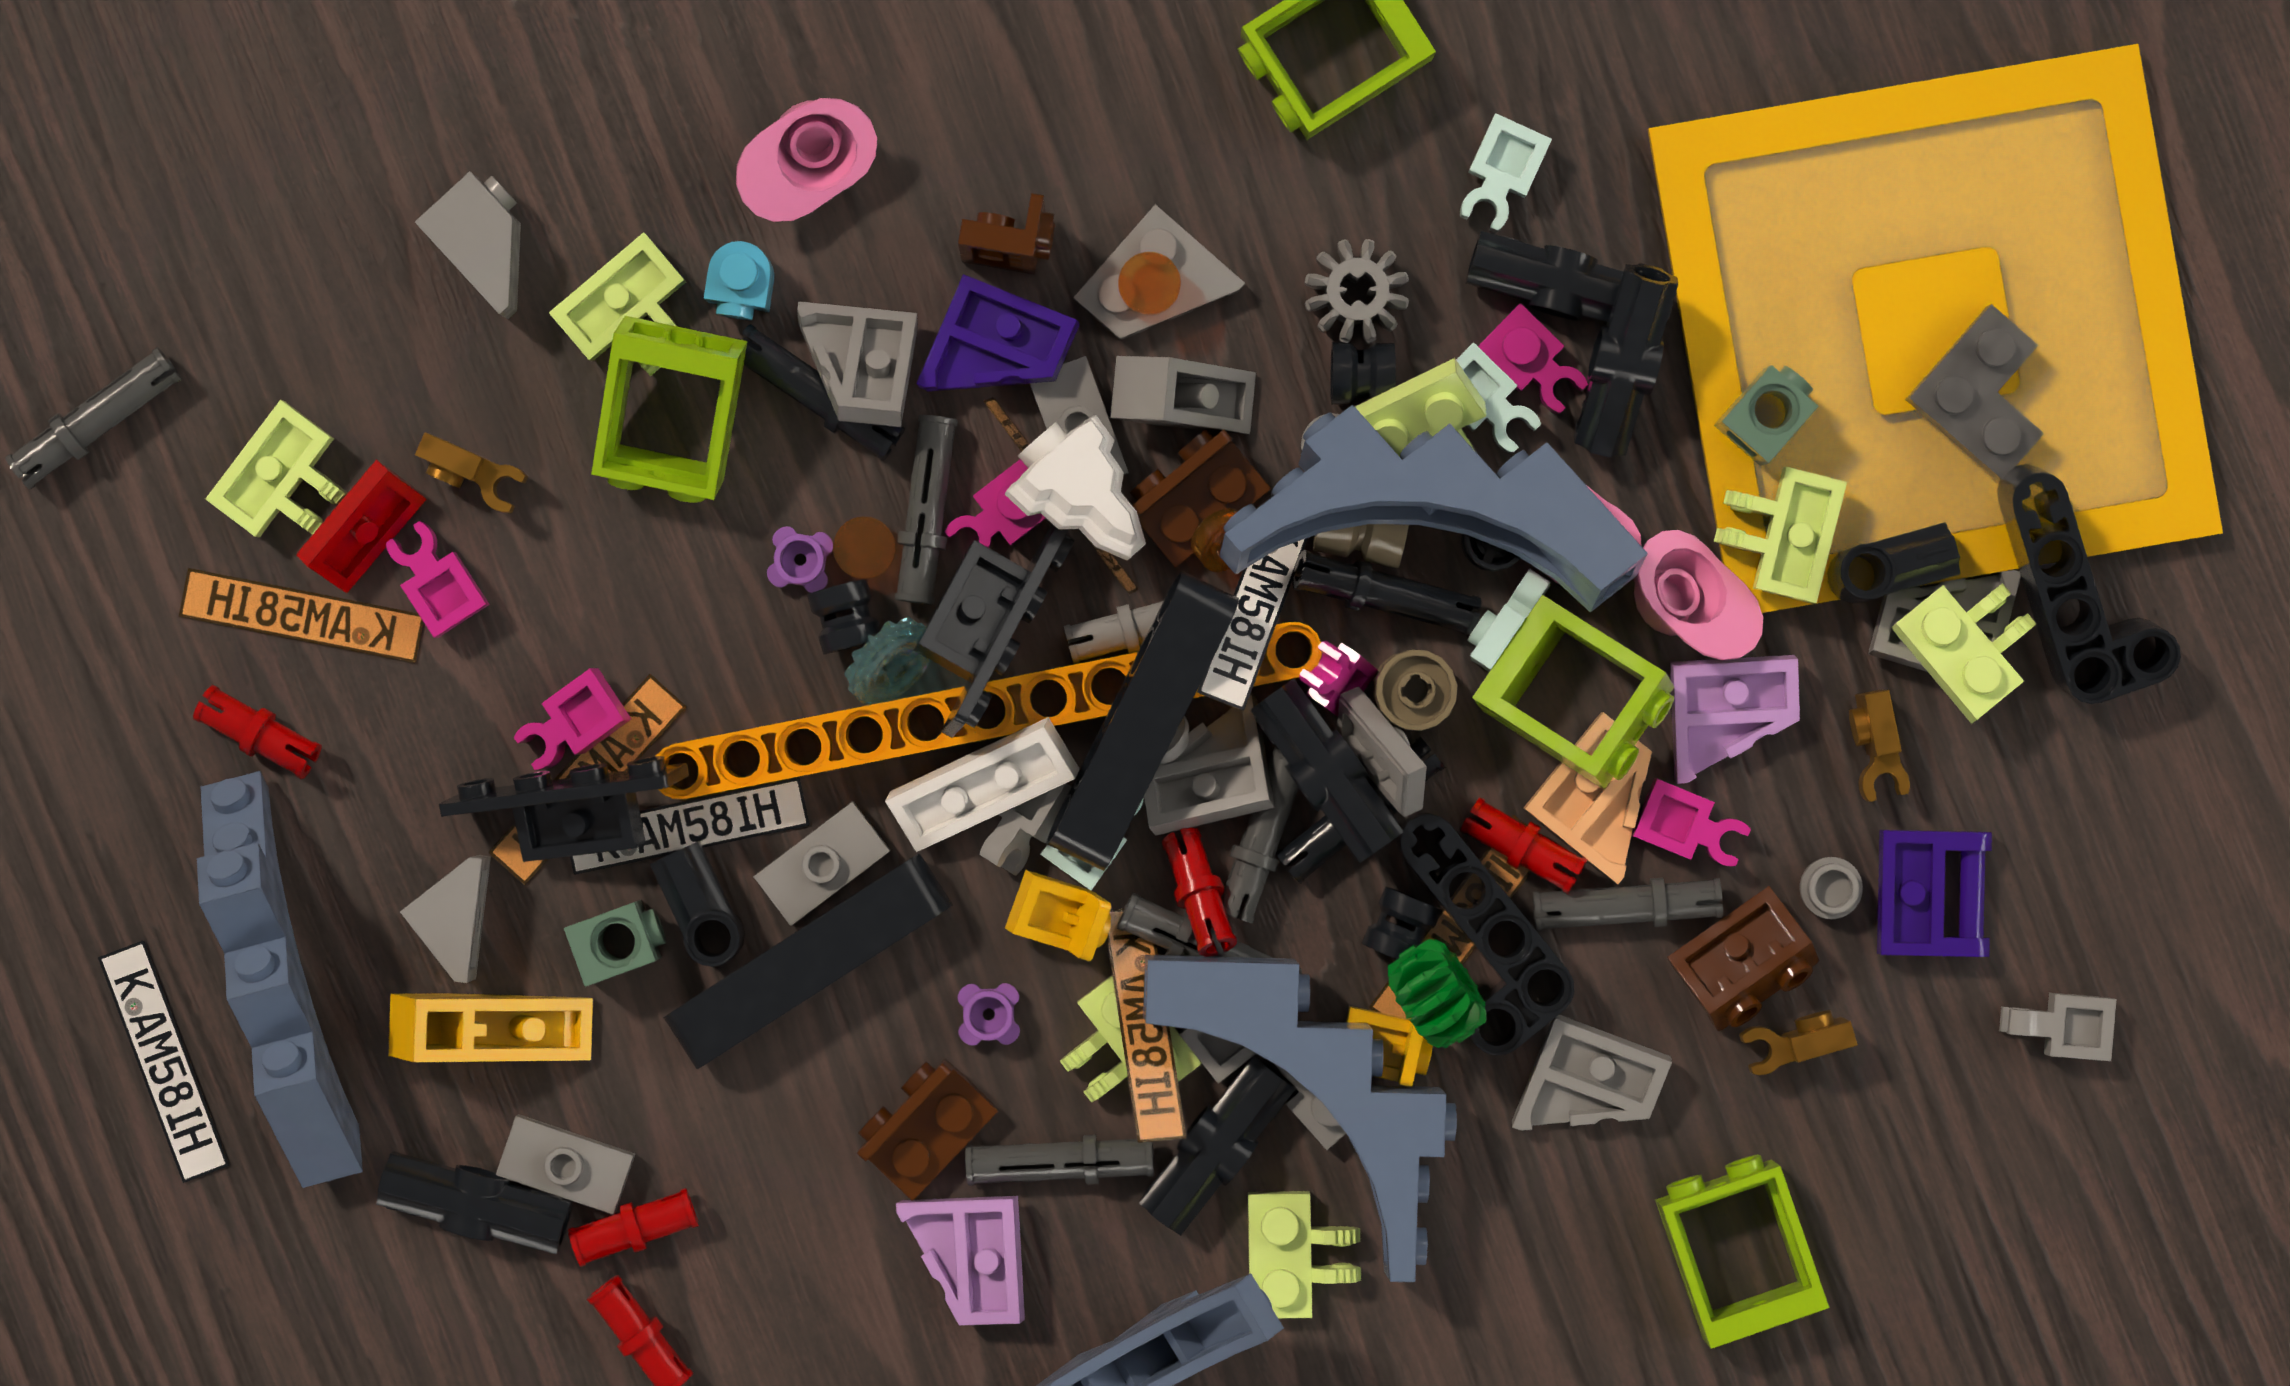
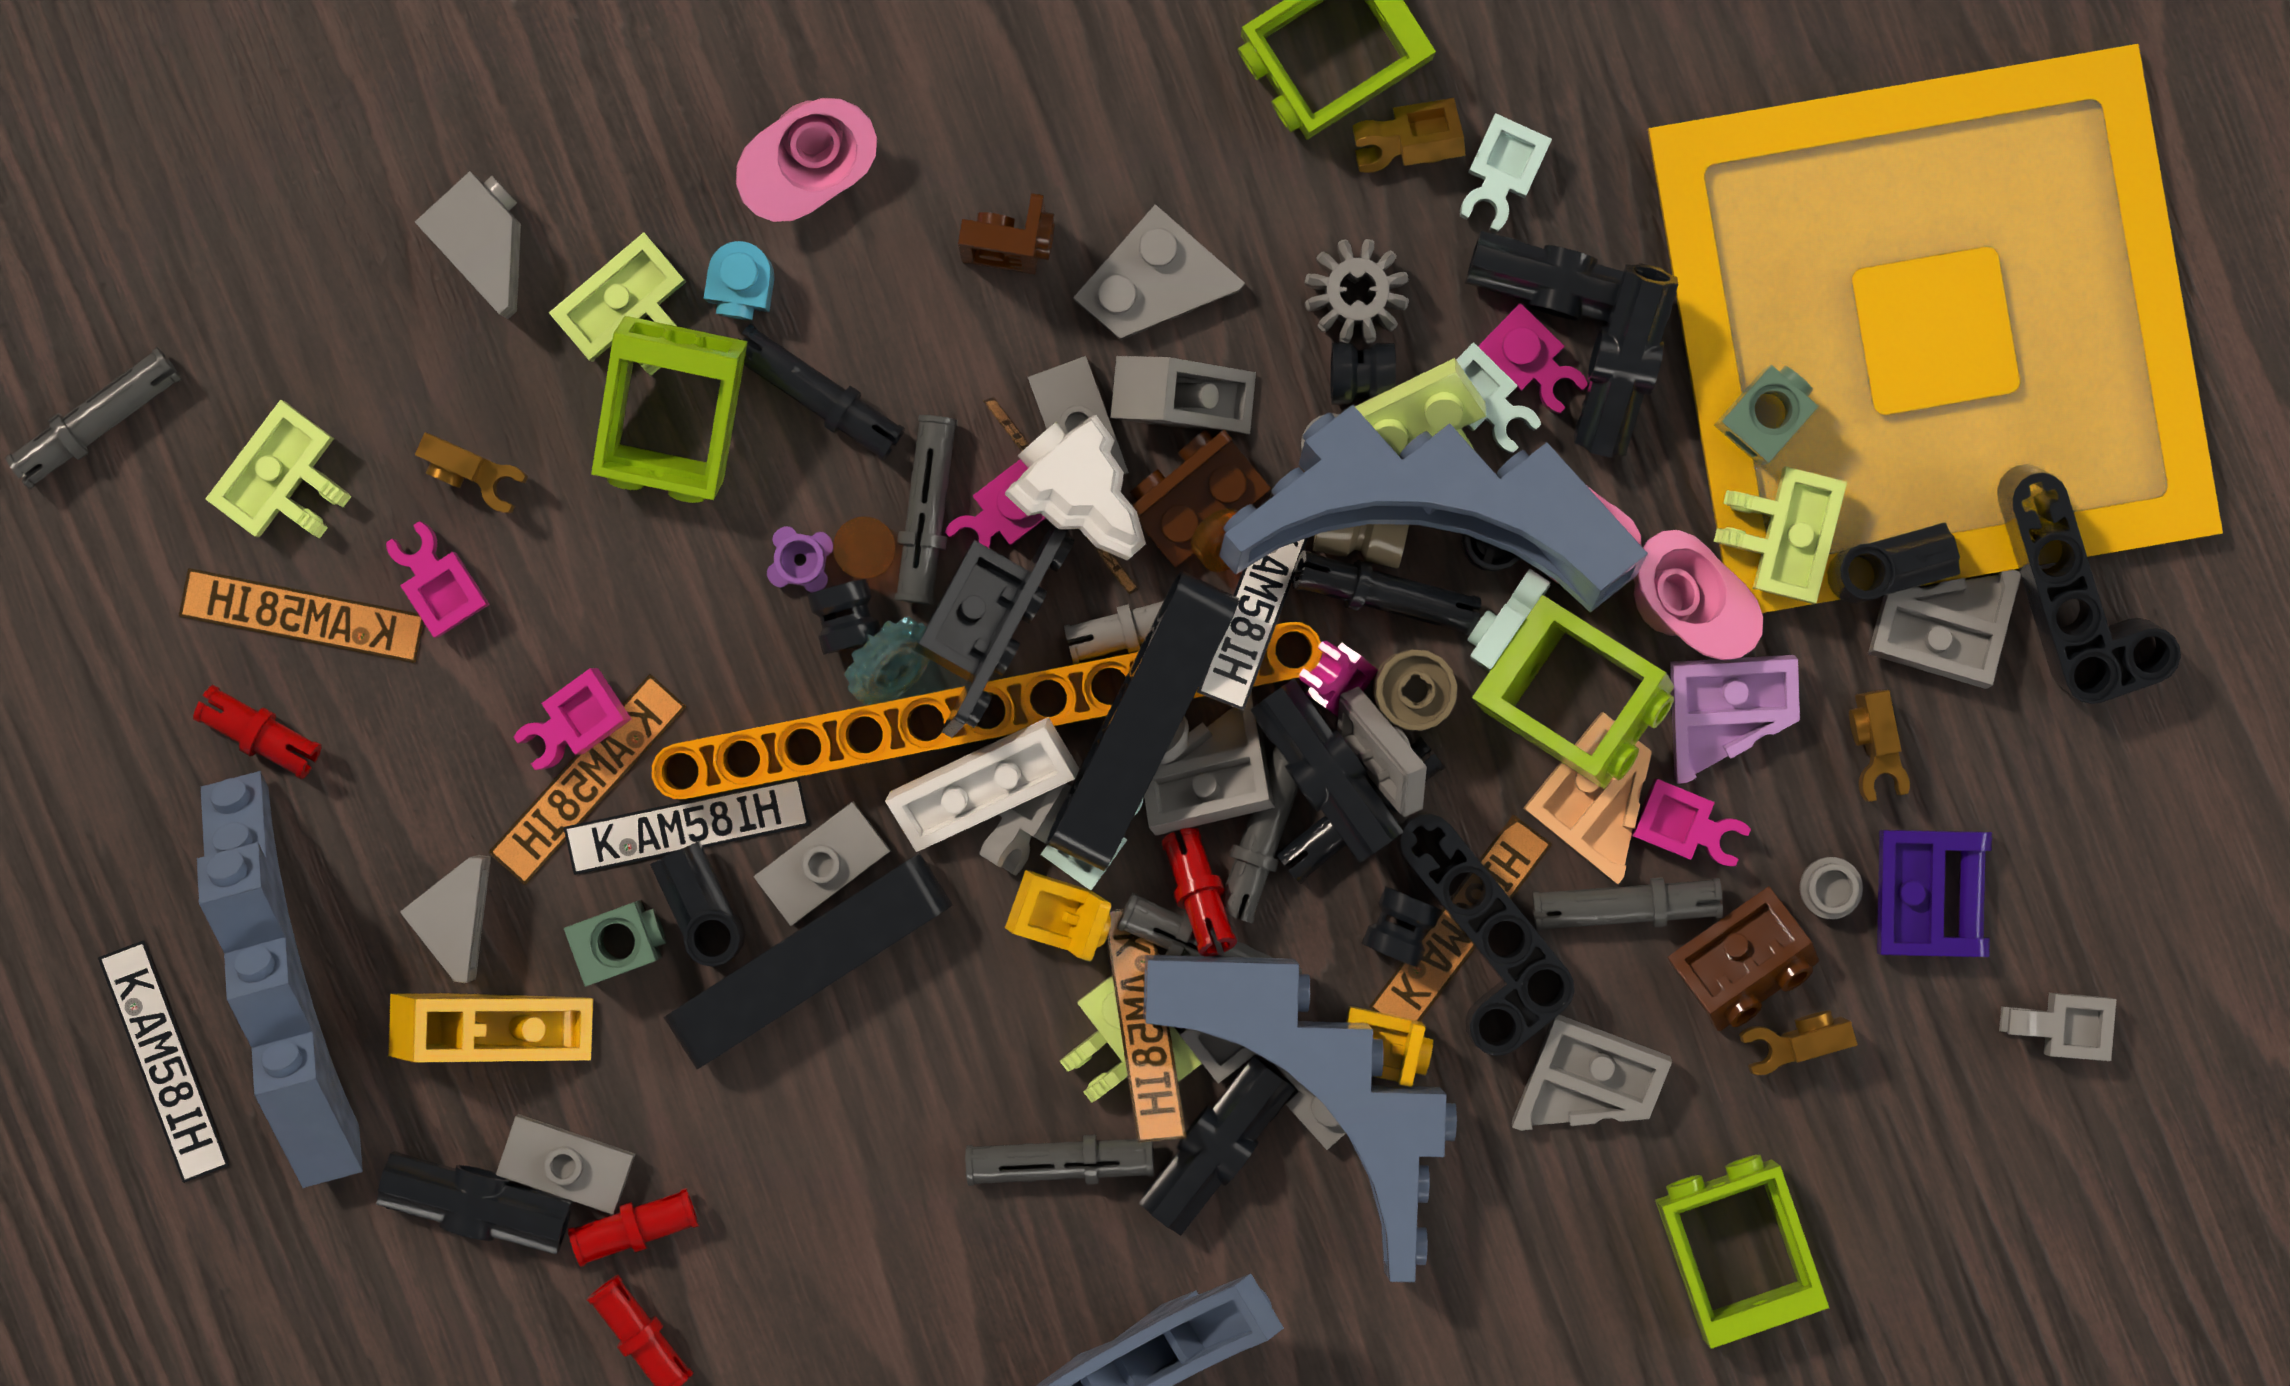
(361, 526): red plate -> none
(573, 814): black bracket -> none
(861, 358): light grey wing -> none
(926, 1128): reddish brown bracket -> none
(972, 1253): lavender wing -> none
(976, 1026): medium lavender plate -> none
(996, 341): dark purple wing -> none
(1149, 283): clear orange tile -> none
(1281, 1251): yellowish green hinge -> none
(1418, 132): none -> pearl gold plate
(1436, 993): green gear -> none
(1523, 845): red pin -> none
(1959, 652): yellowish green hinge -> none
(1964, 397): flat silver plate -> none

